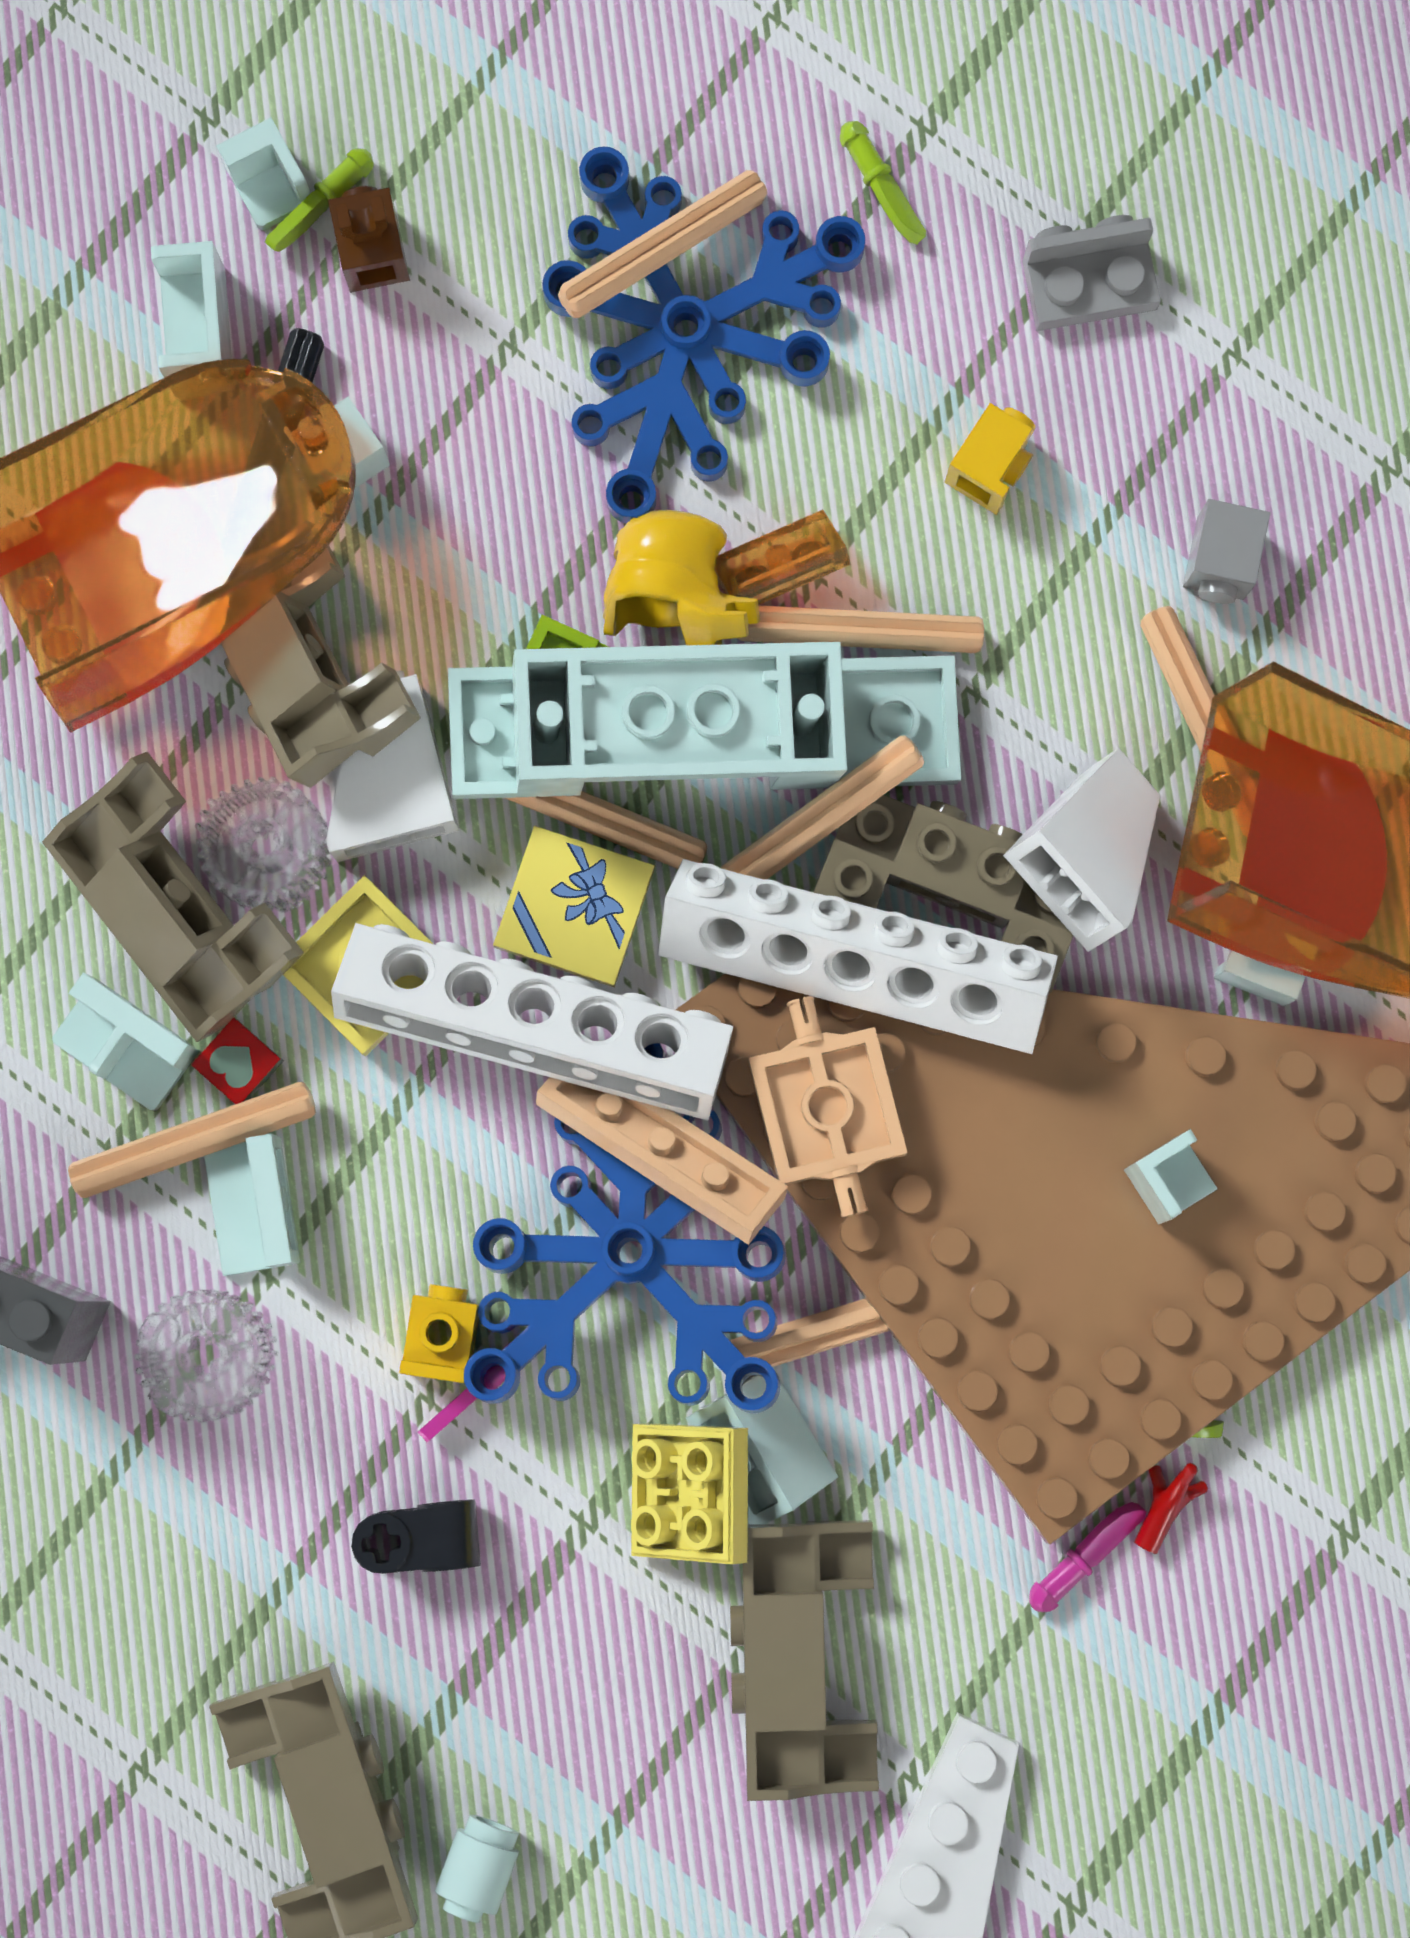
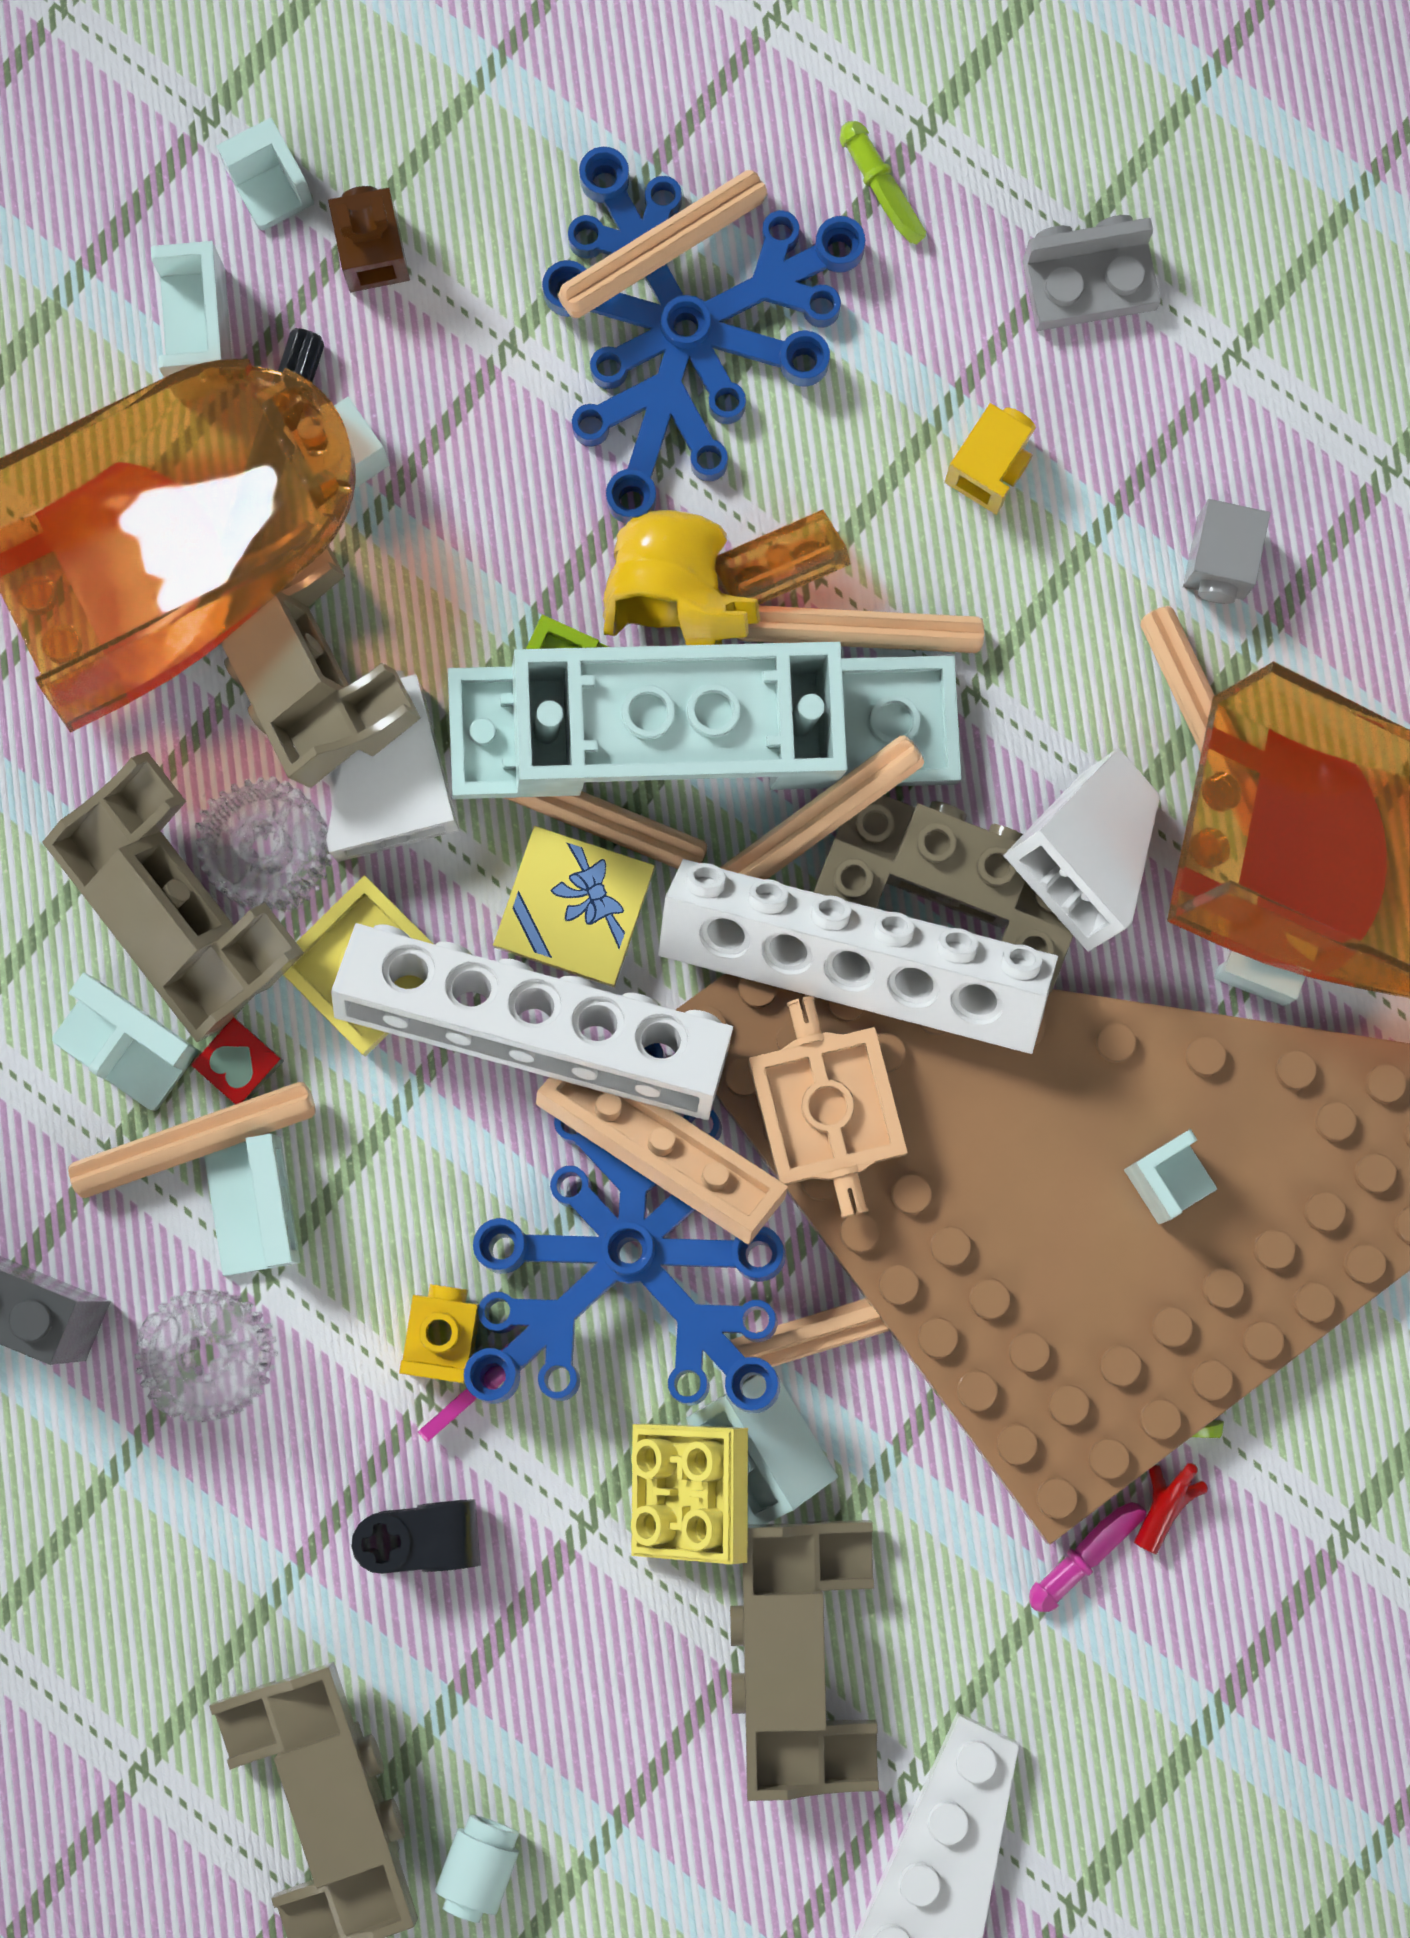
(342, 178): lime piece -> none

